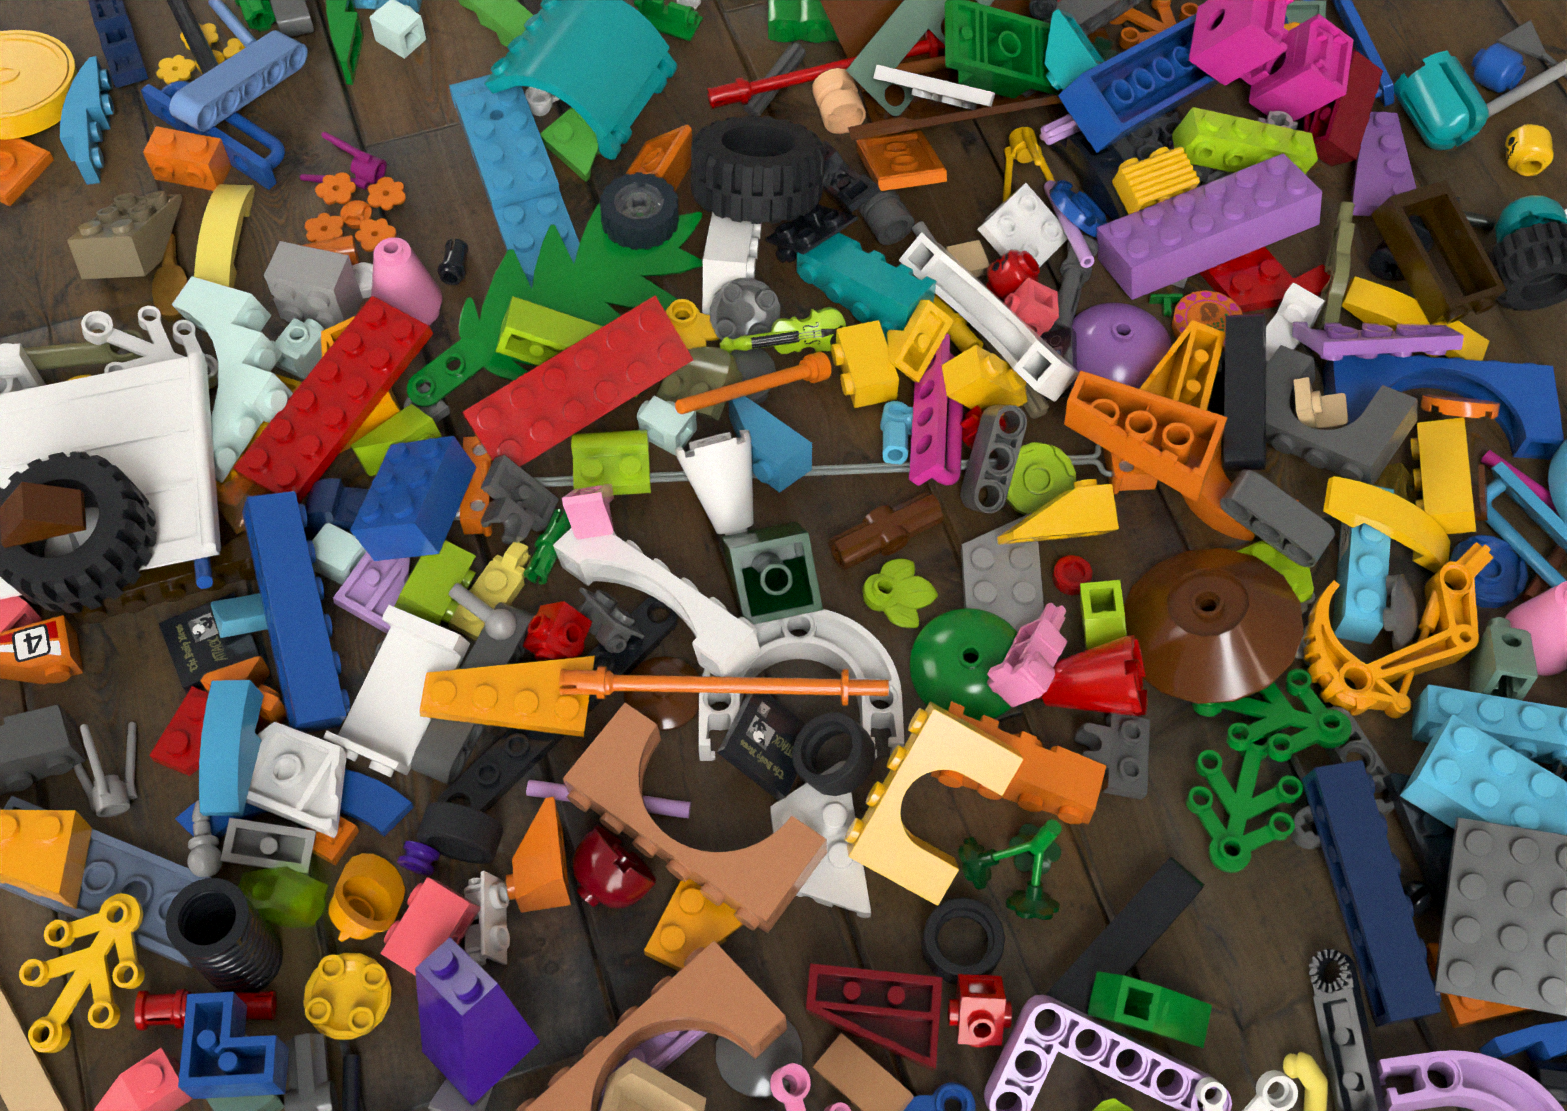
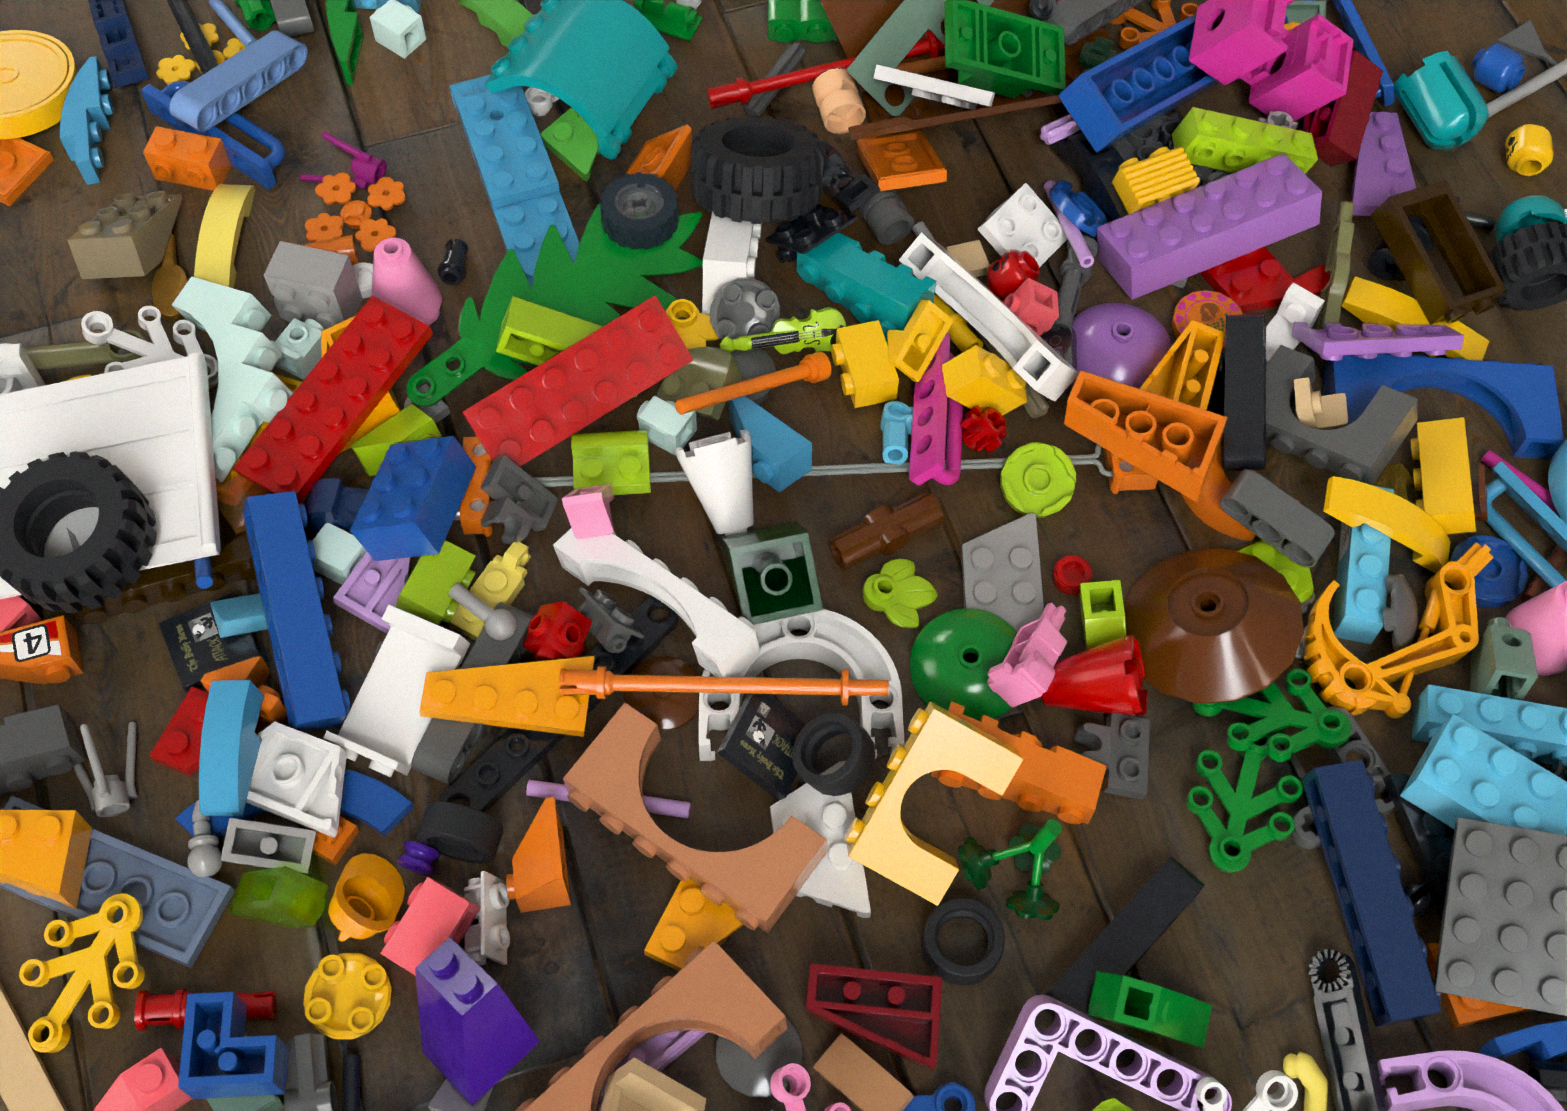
(41, 513): reddish brown slope -> none
(224, 936): black piece -> none
(545, 554): green pin -> none
(609, 871): dark red cylinder -> none
(980, 1010): red brick -> none
(1007, 445): dark grey beam -> none
(1025, 150): yellow plant -> none
(1068, 51): teal slope -> none
(1072, 514): yellow slope -> none
(1165, 301): green piece -> none
(1460, 406): orange tile -> none

